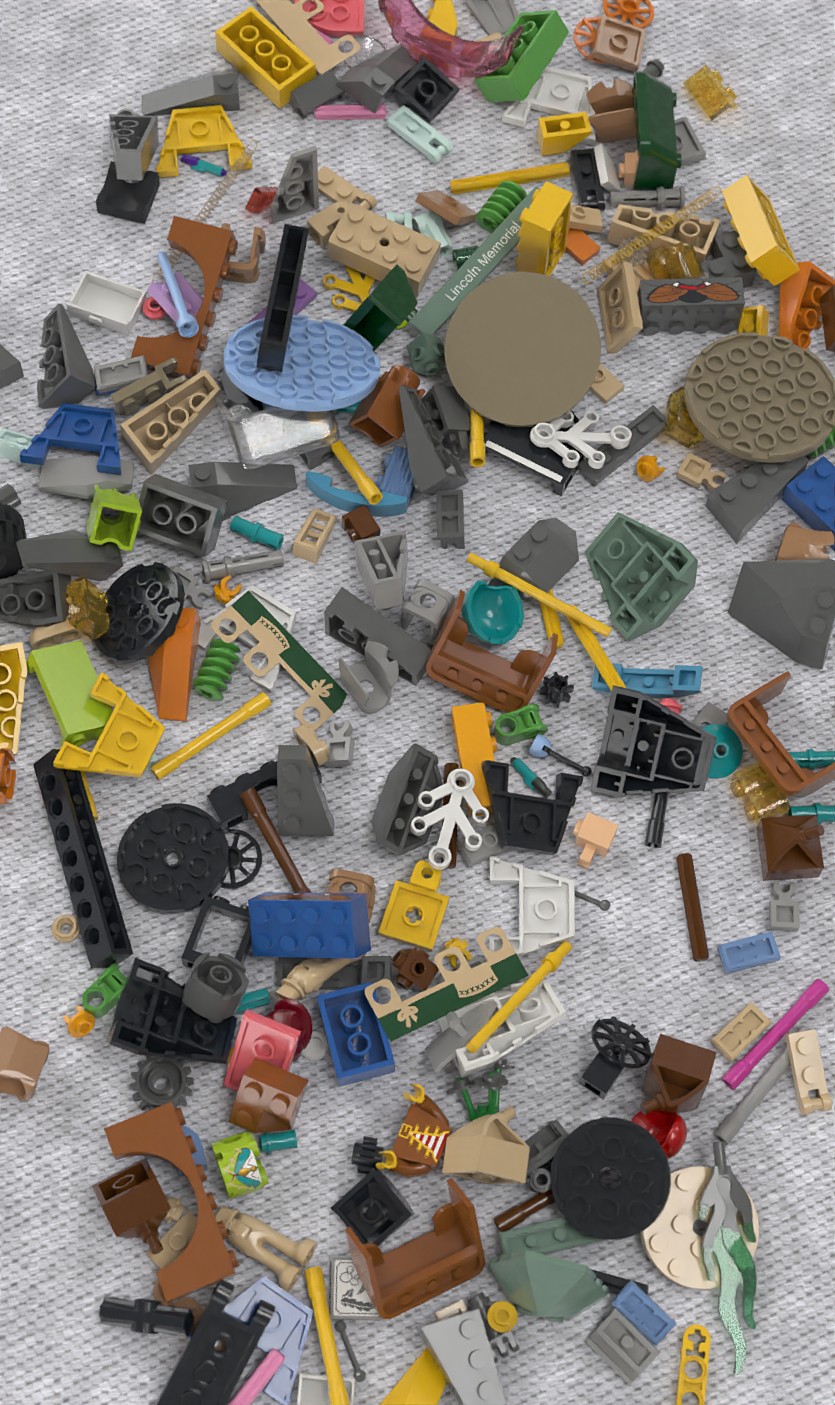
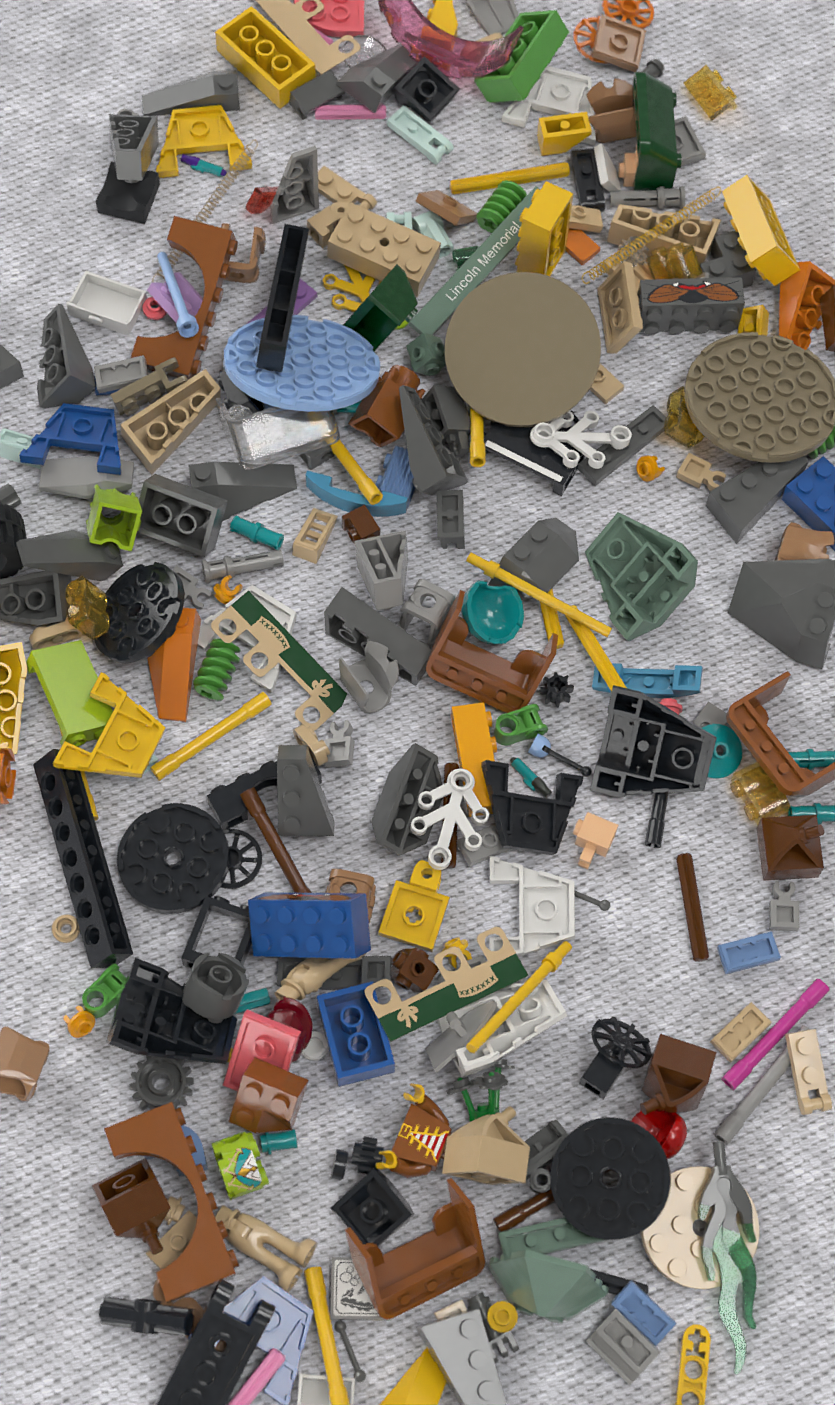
(339, 1164): none -> black tile

